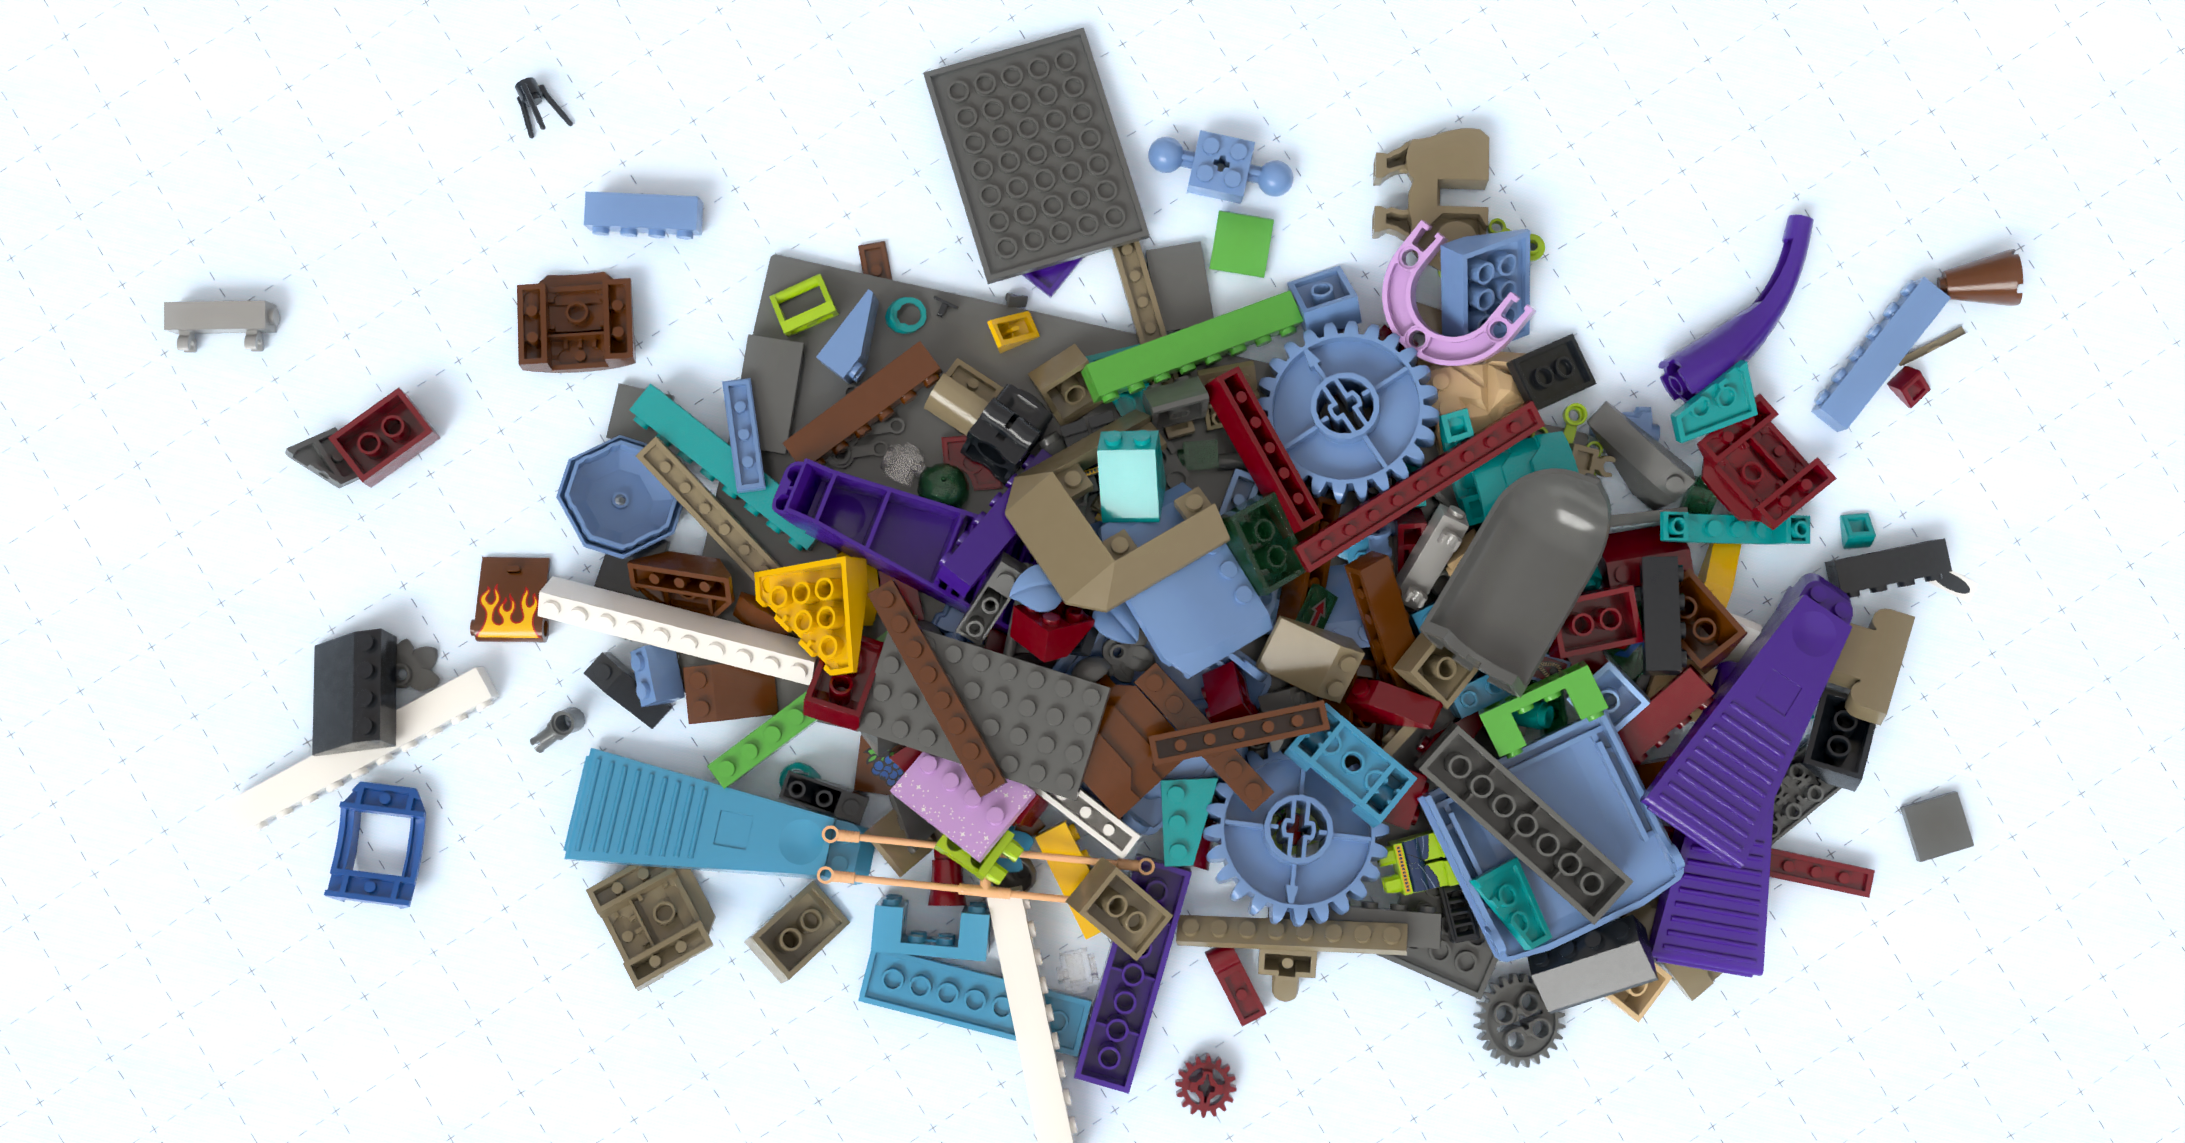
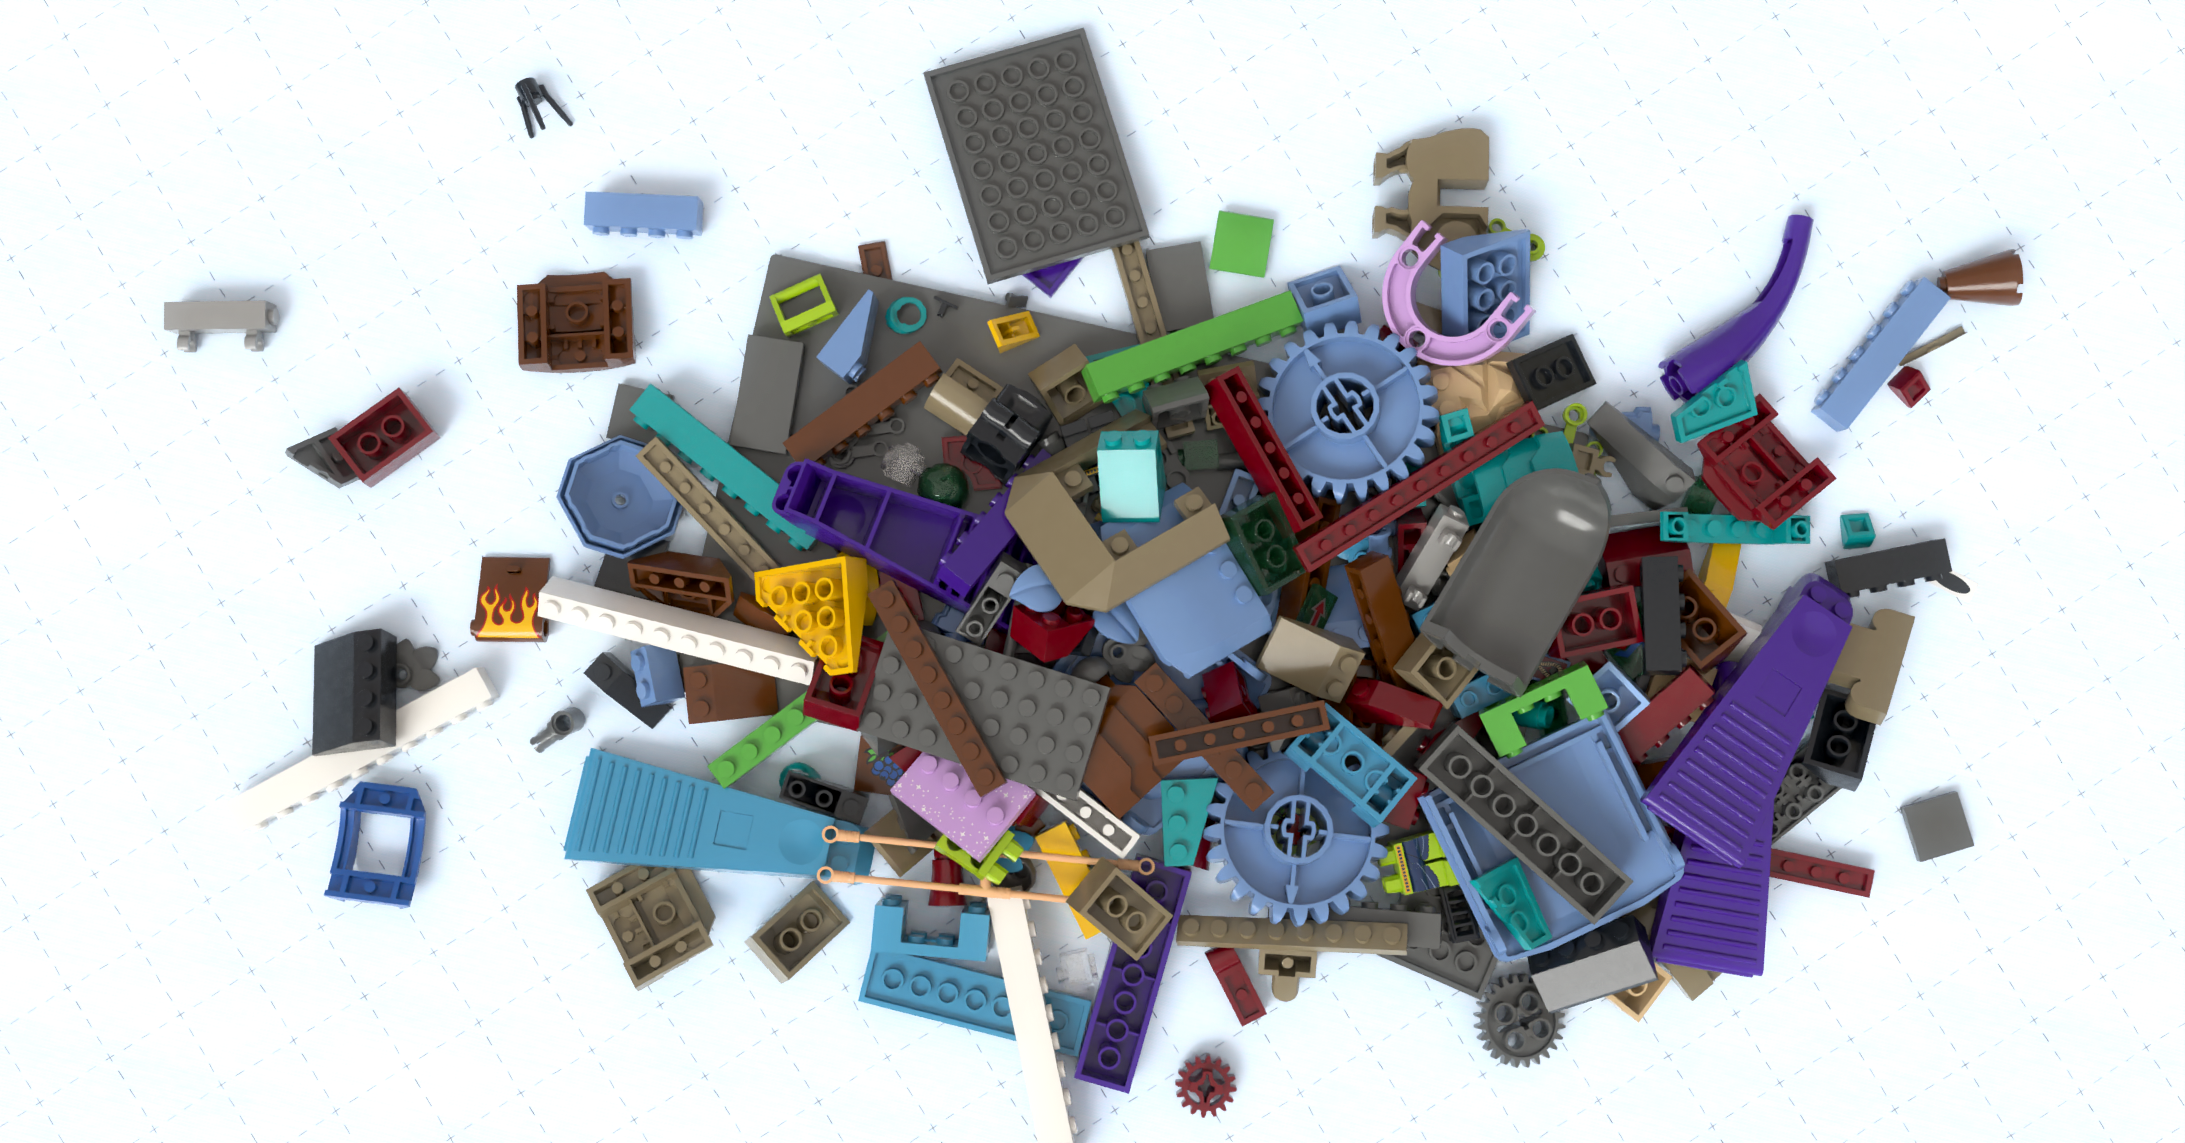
(744, 435): medium blue tile -> none
(1273, 178): medium blue brick -> none

